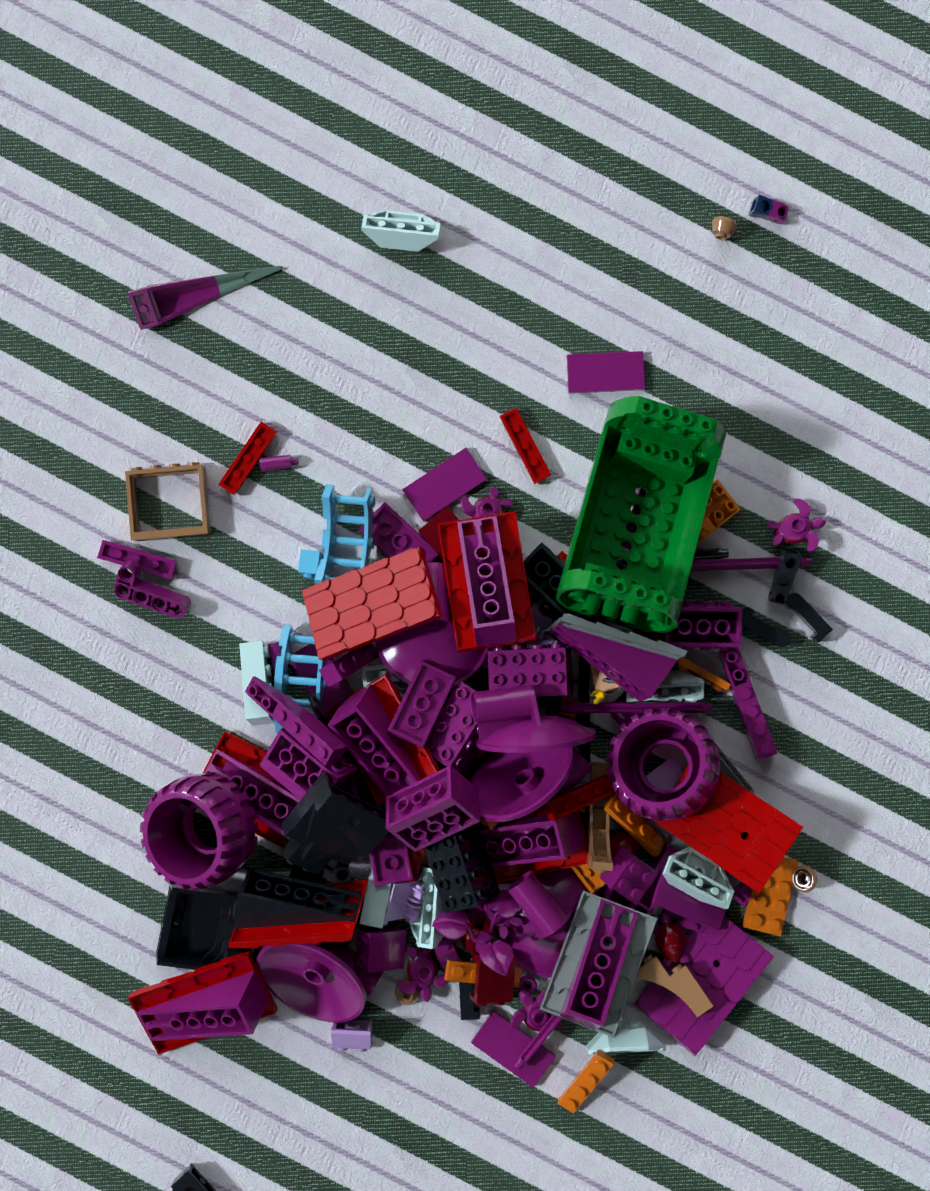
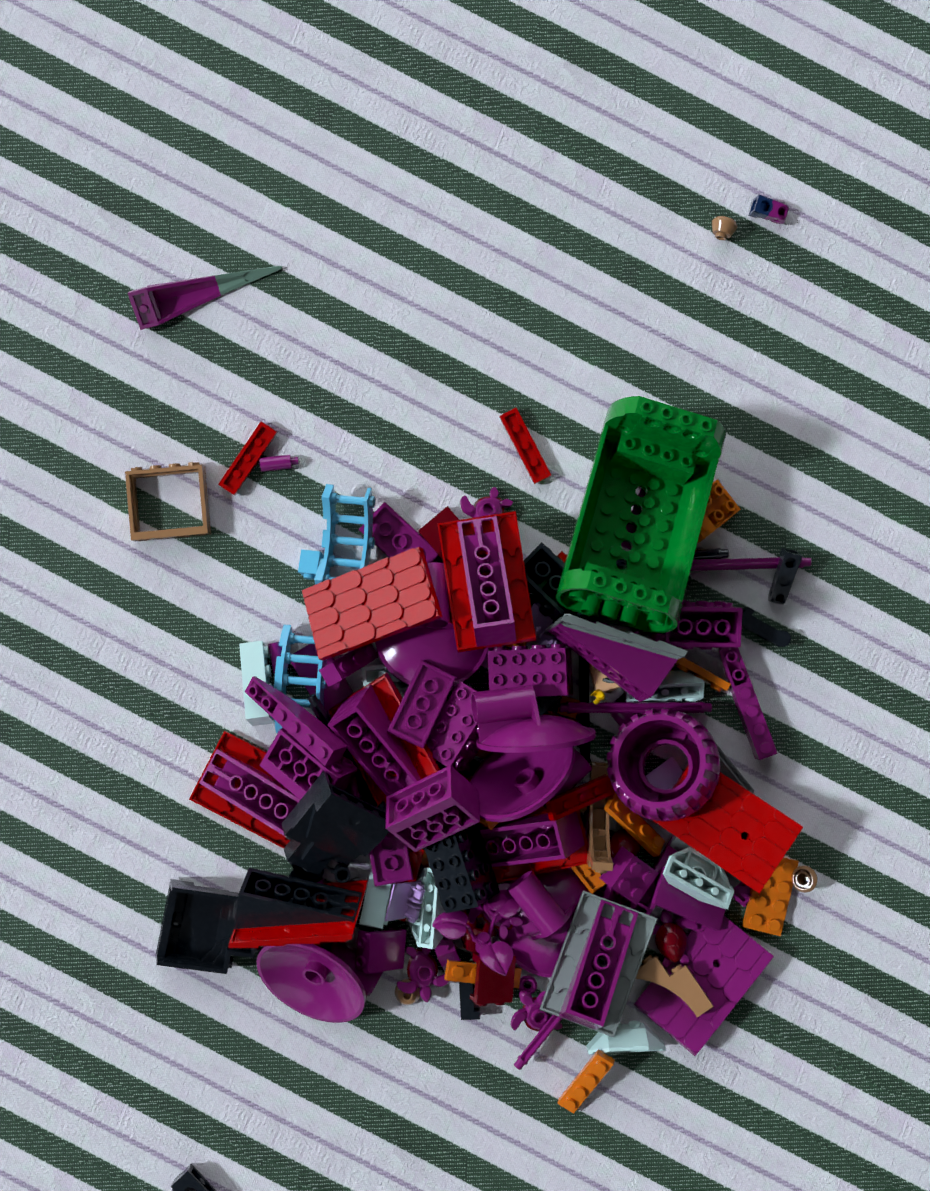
(149, 562): magenta plate -> none
(171, 834): magenta tyre -> none
(174, 603): magenta beam -> none
(204, 1003): magenta piece -> none
(353, 1035): lavender slope -> none
(400, 230): light aqua wedge -> none
(444, 484): magenta tile -> none
(505, 1045): magenta tile -> none
(605, 372): magenta tile -> none
(797, 527): magenta animal -> none
(808, 616): black leg -> none

